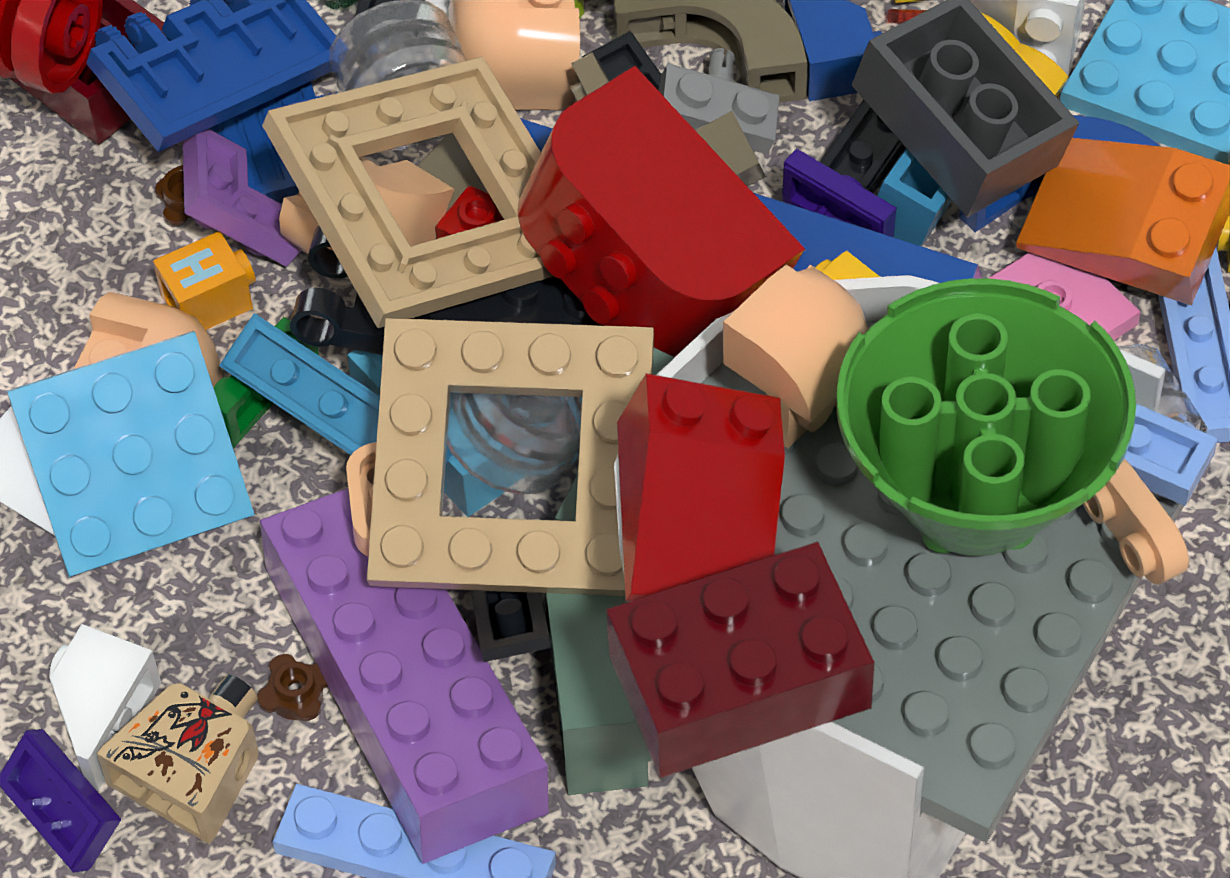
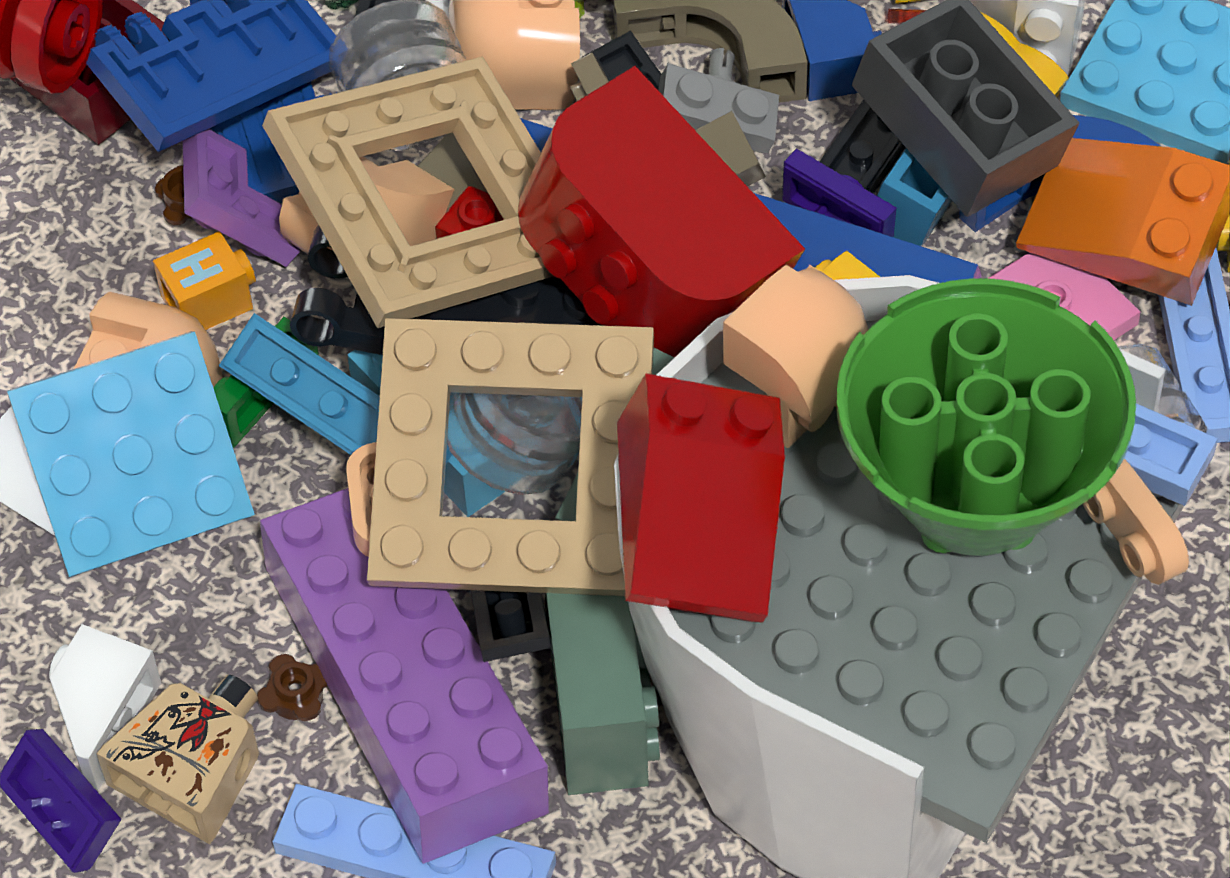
(740, 659): dark red brick -> none

